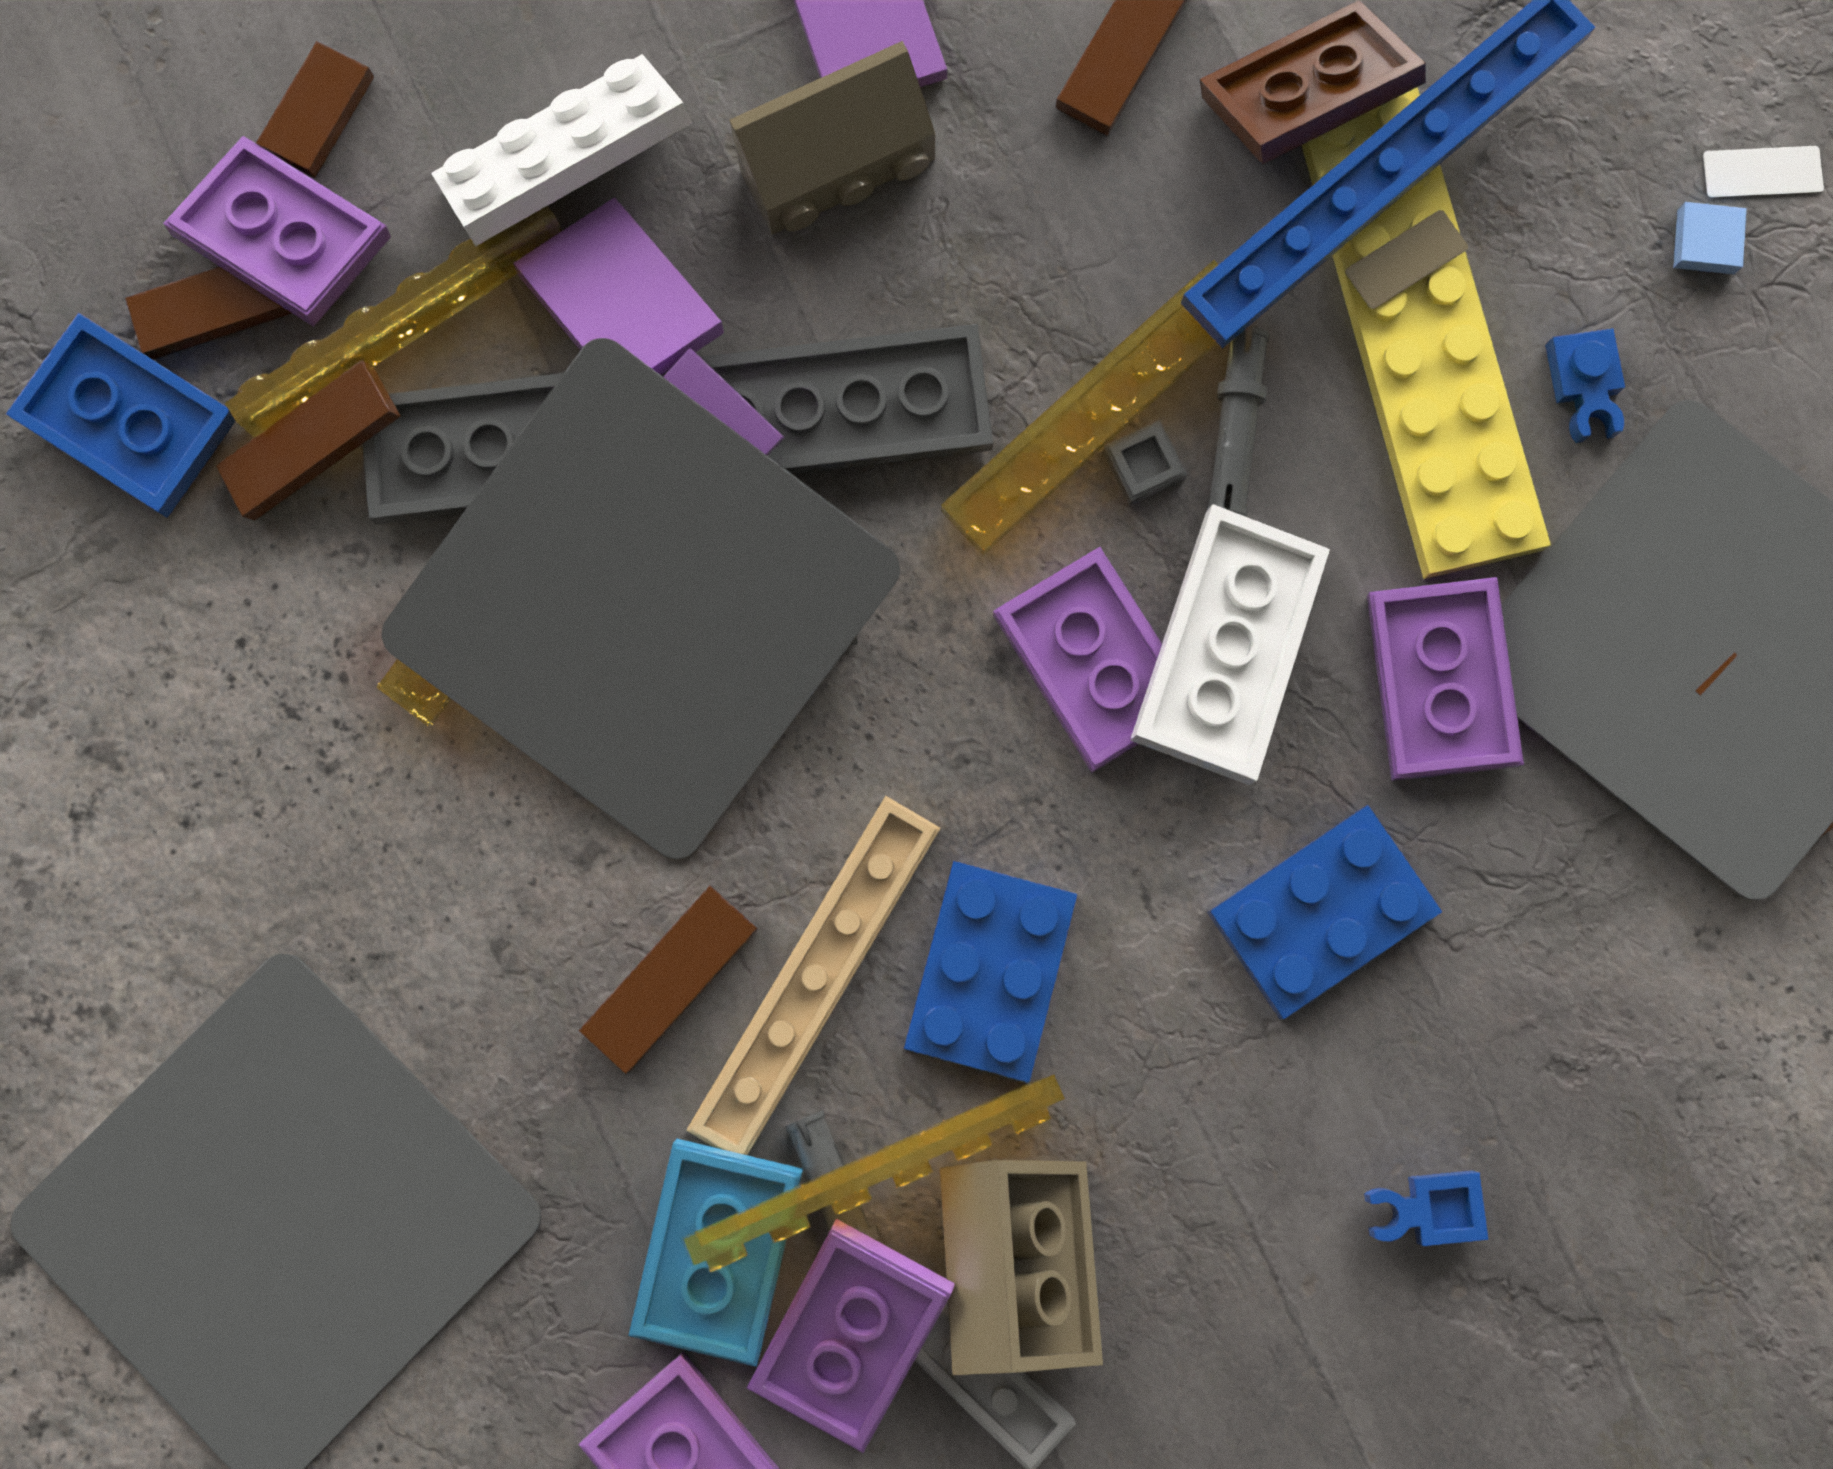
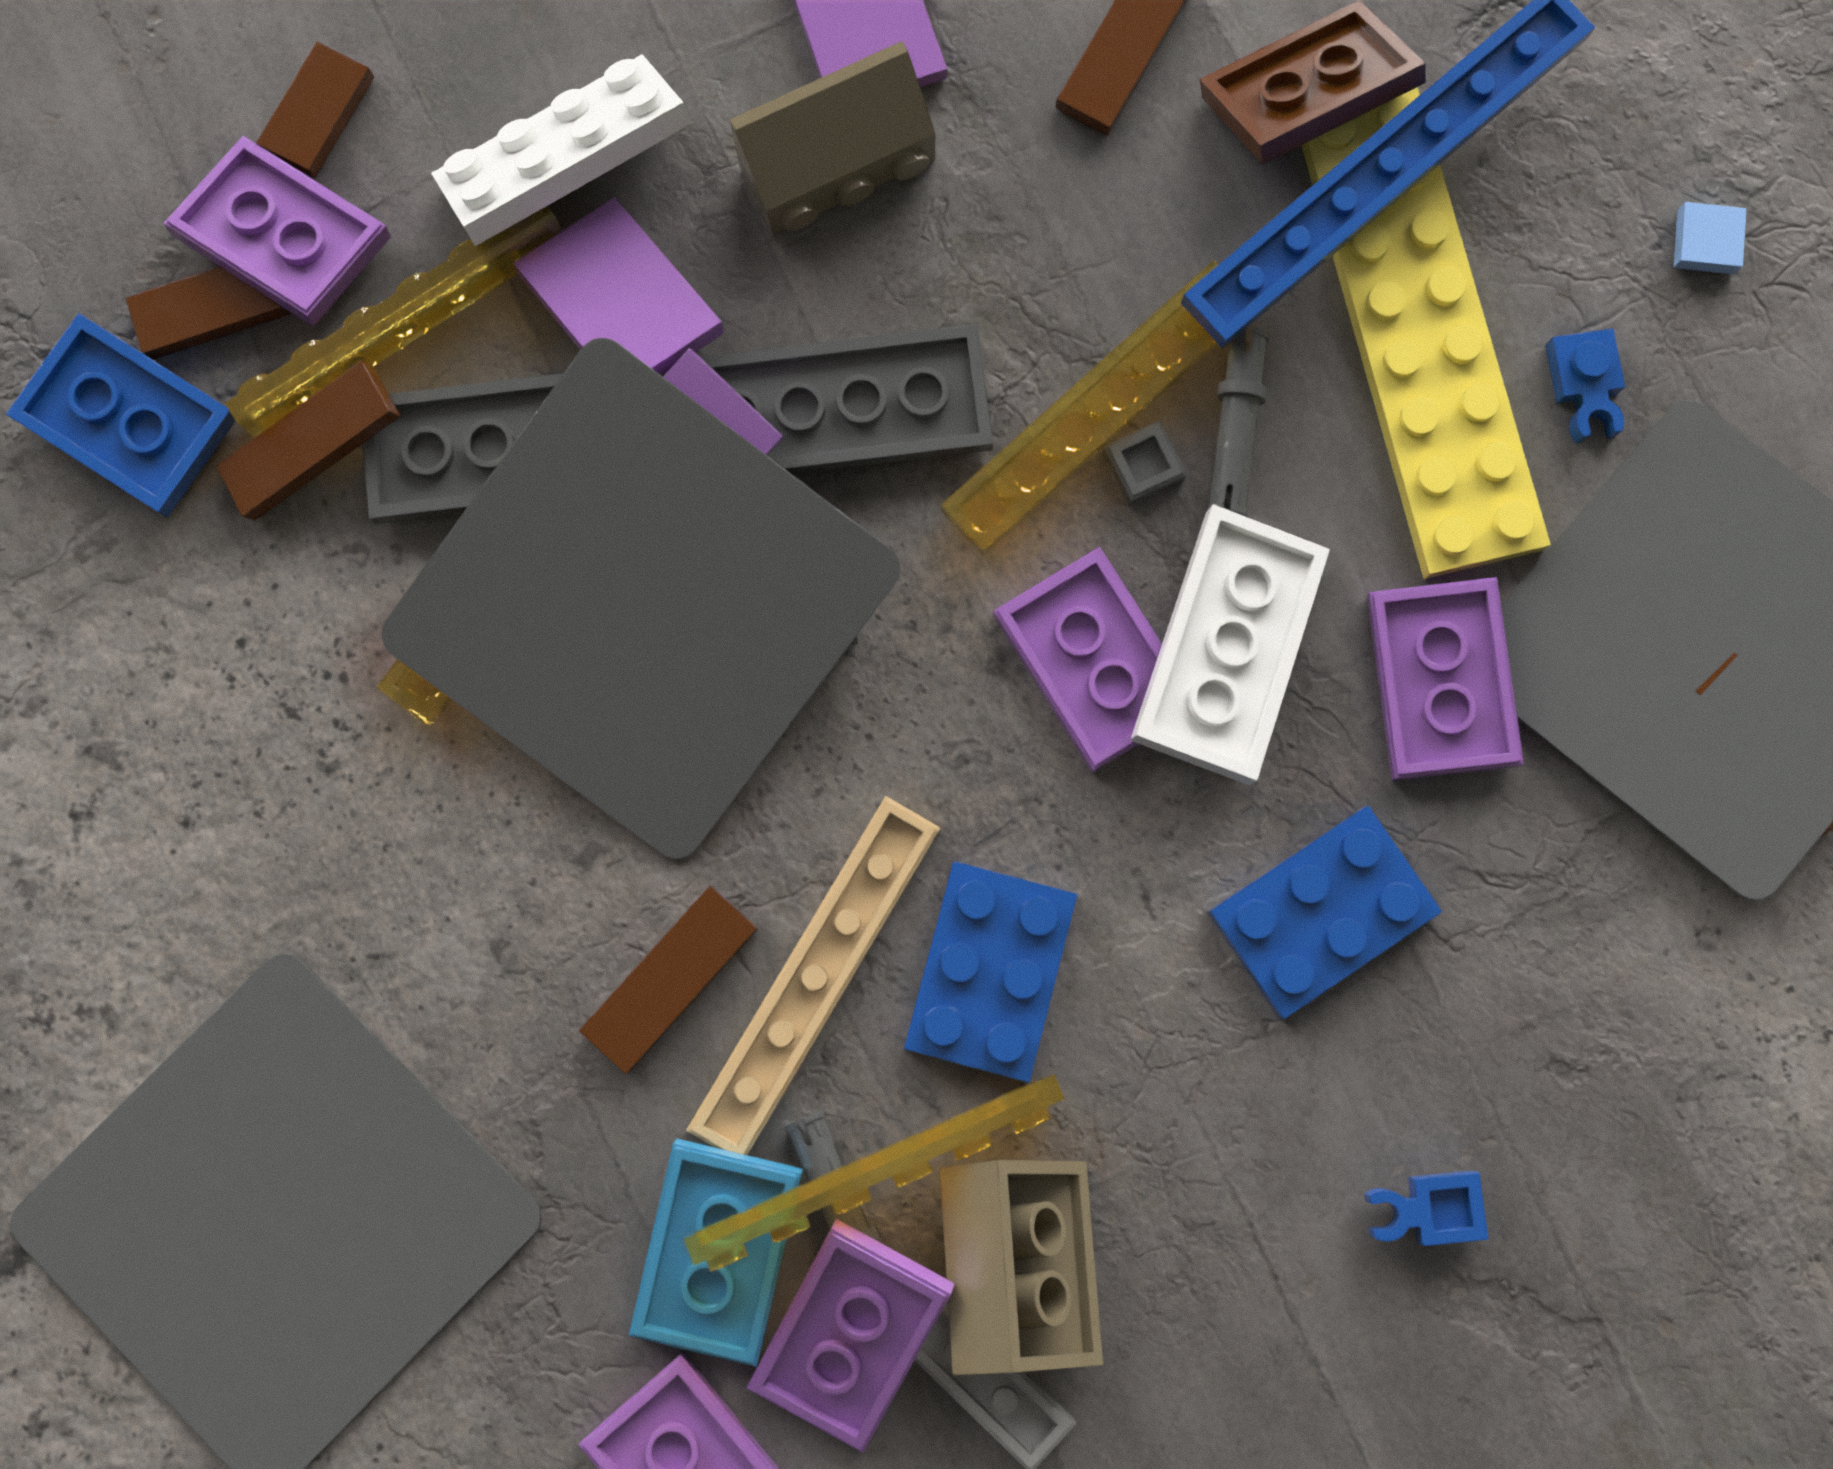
(1406, 259): dark tan sticker -> none
(1763, 171): white sticker -> none

